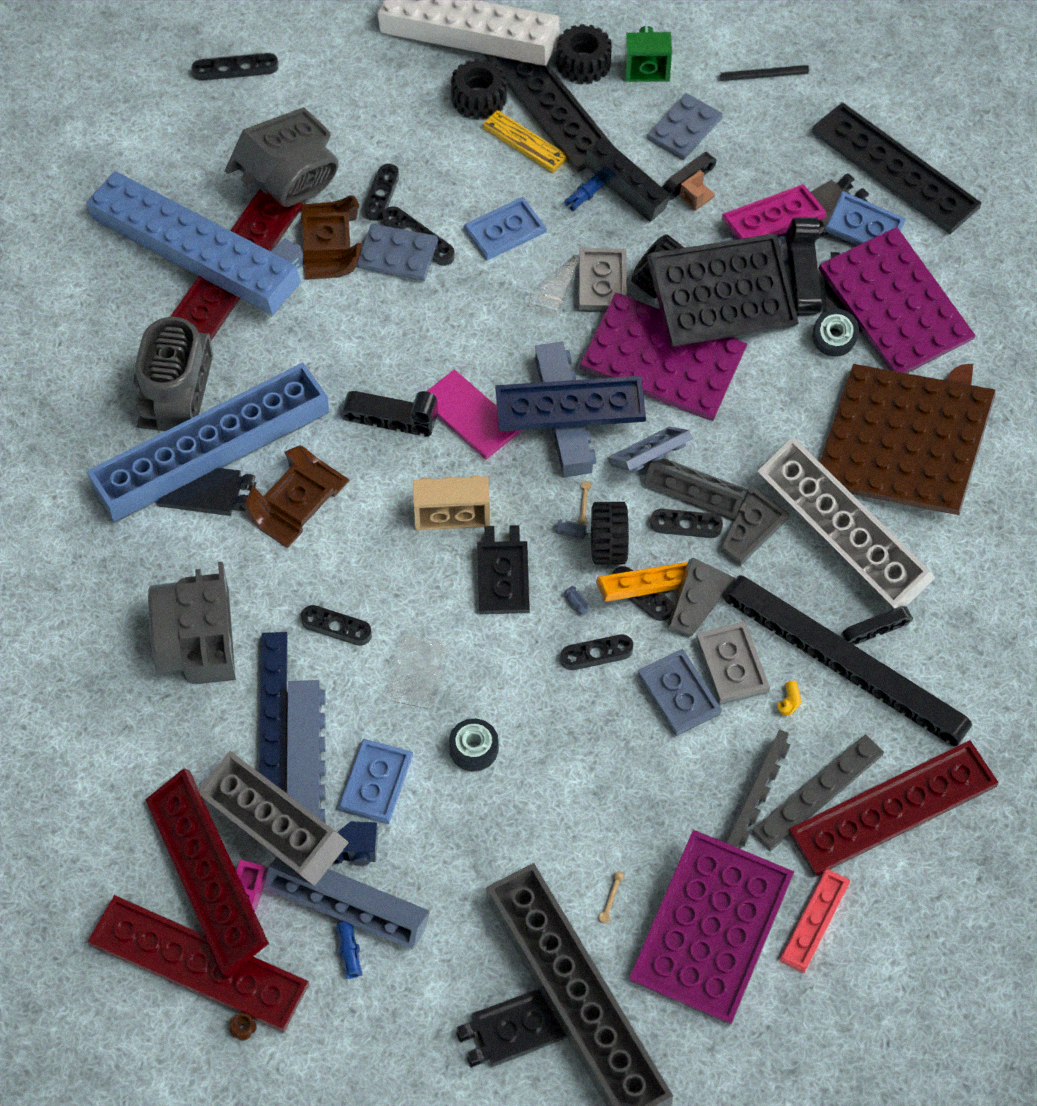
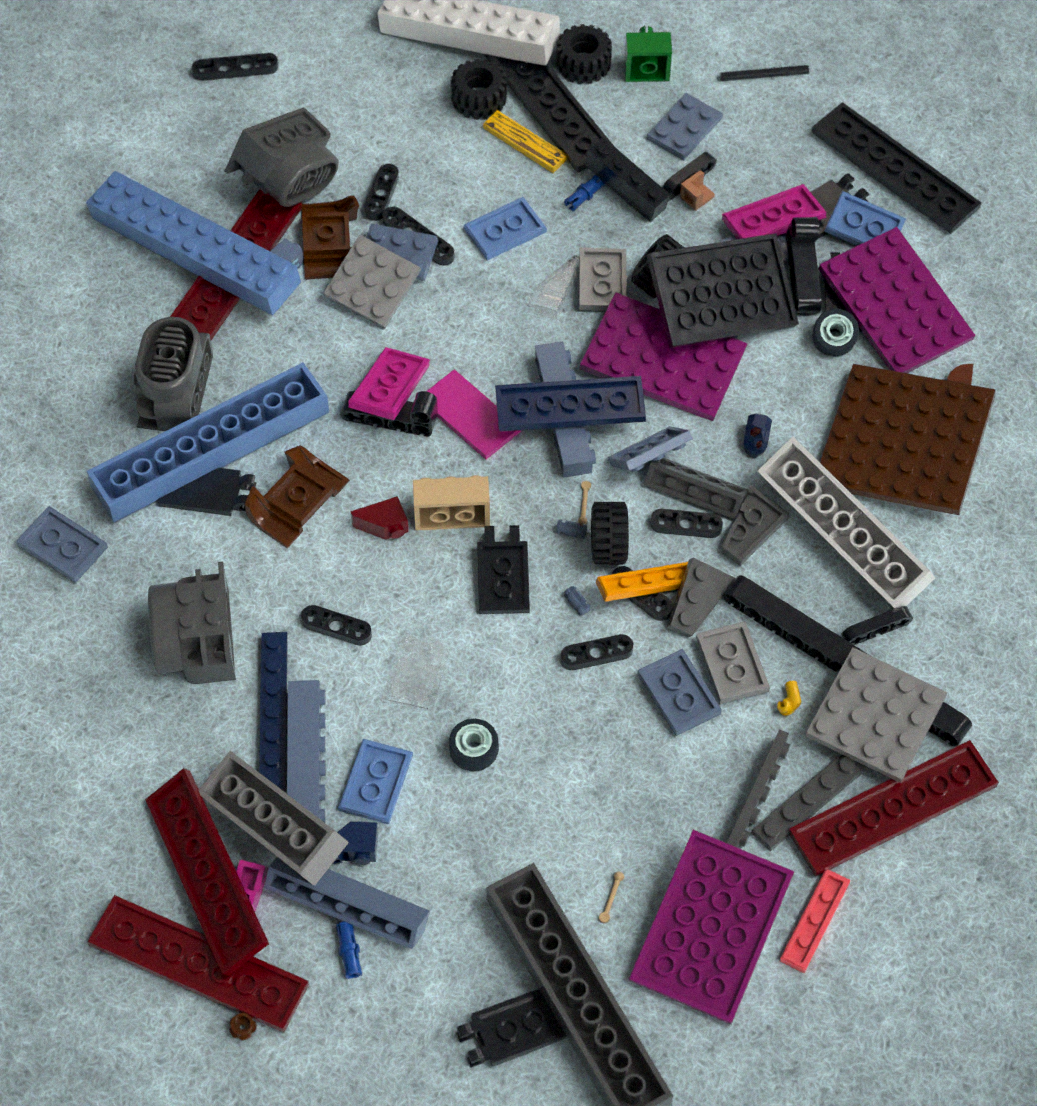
(62, 544): none -> sand blue plate
(372, 281): none -> light grey plate
(381, 519): none -> dark red slope
(389, 383): none -> dark pink tile
(757, 434): none -> dark blue rock
(876, 714): none -> light grey plate

